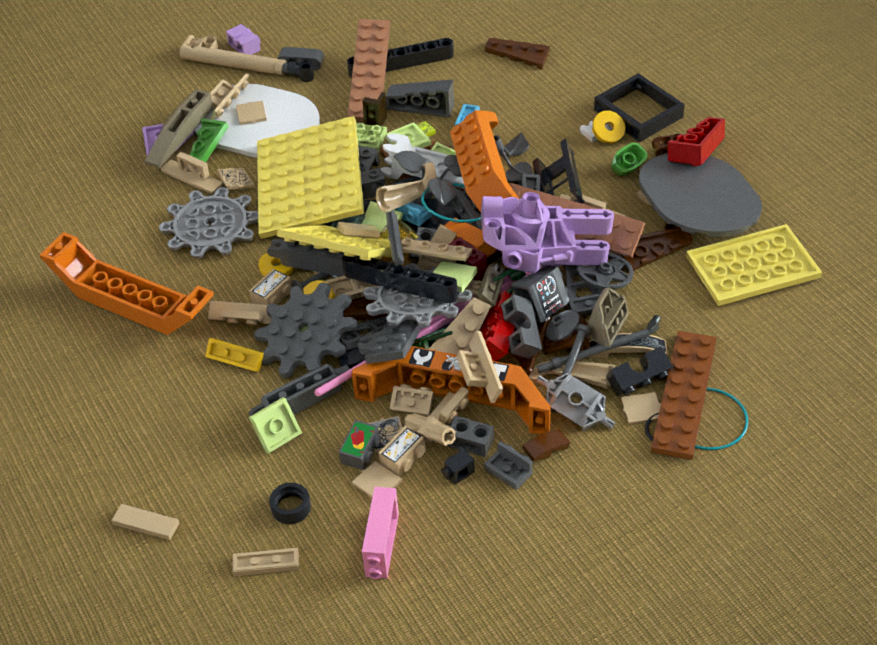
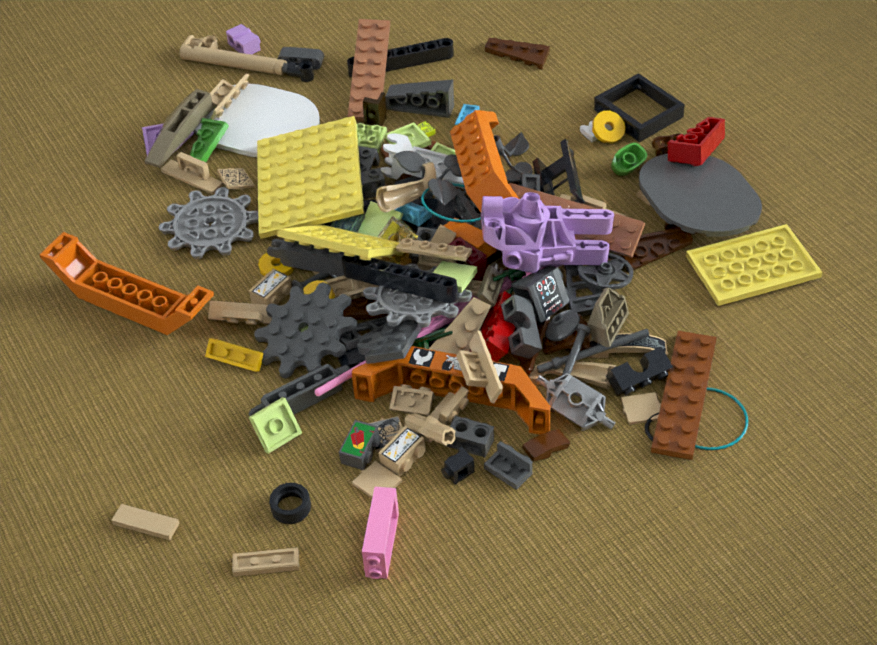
(251, 112): tan piece -> none
(358, 230): tan tile -> none
(394, 238): dark grey axle -> none
(653, 325): pearl dark grey bar -> none

